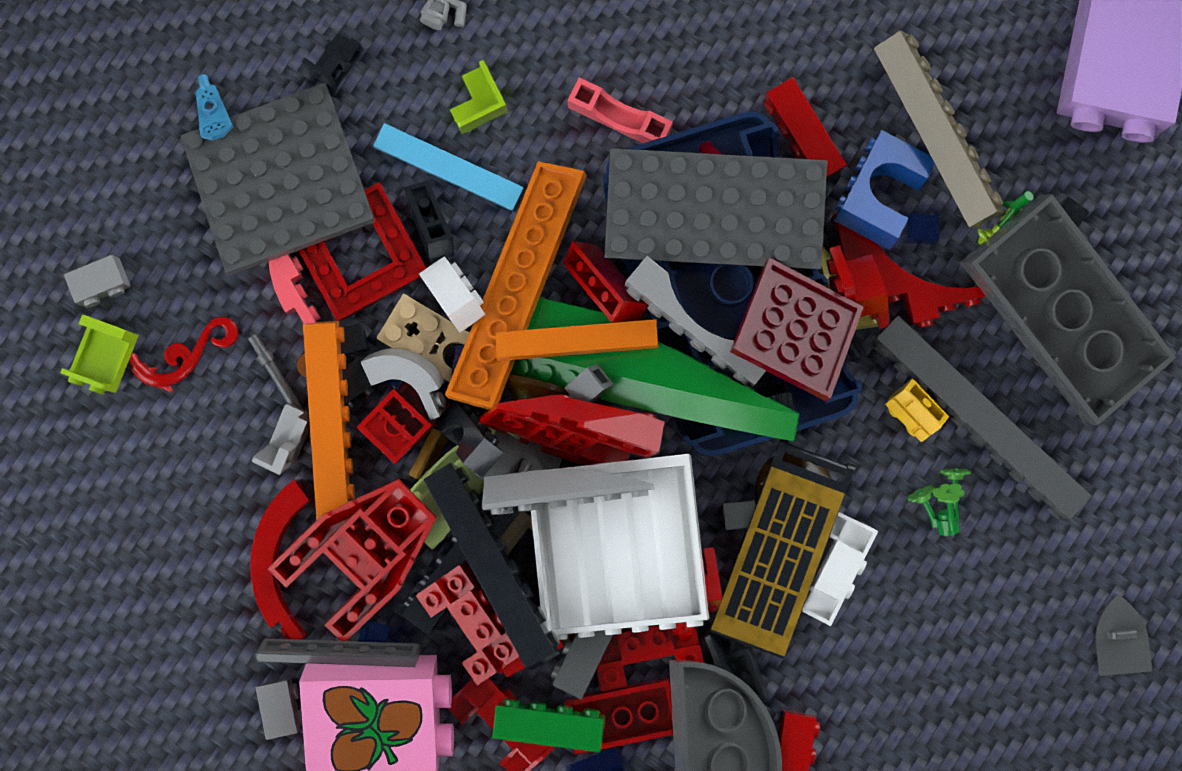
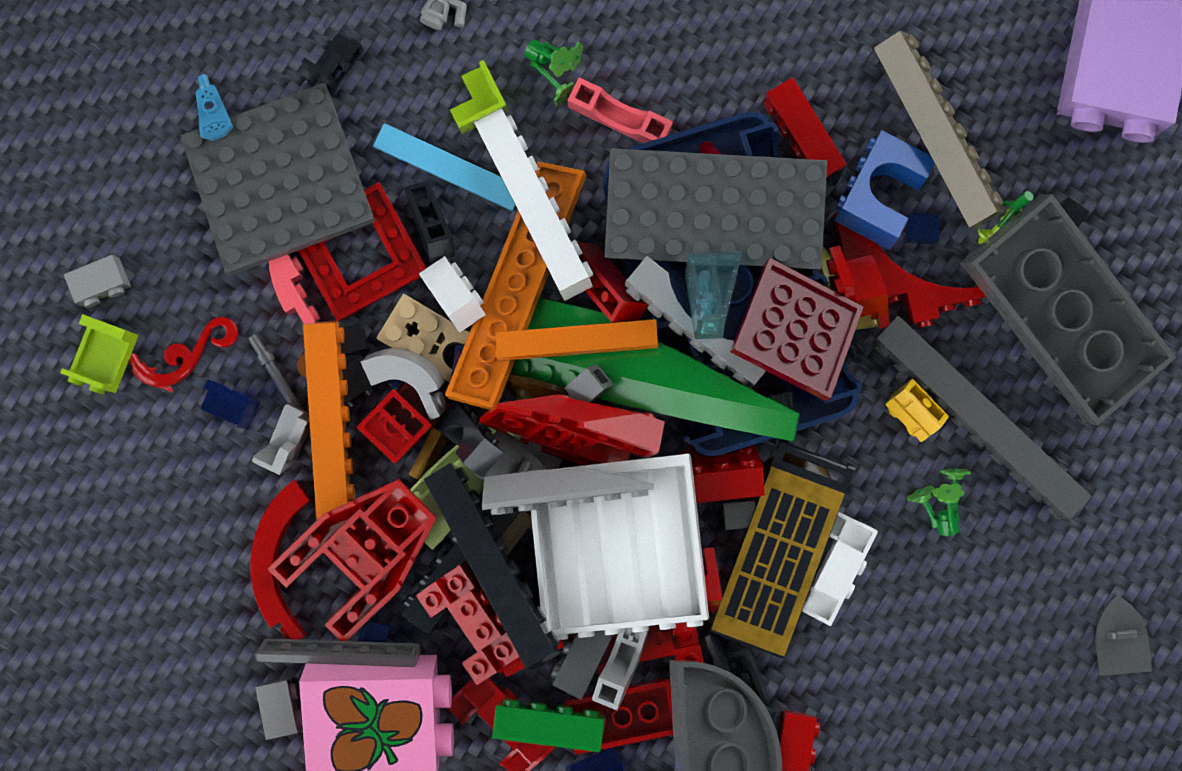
(229, 404): none -> clear blue panel
(533, 204): none -> white brick
(561, 61): none -> plant
(620, 668): none -> light grey arch
(710, 290): none -> clear light blue wedge
(727, 475): none -> red brick

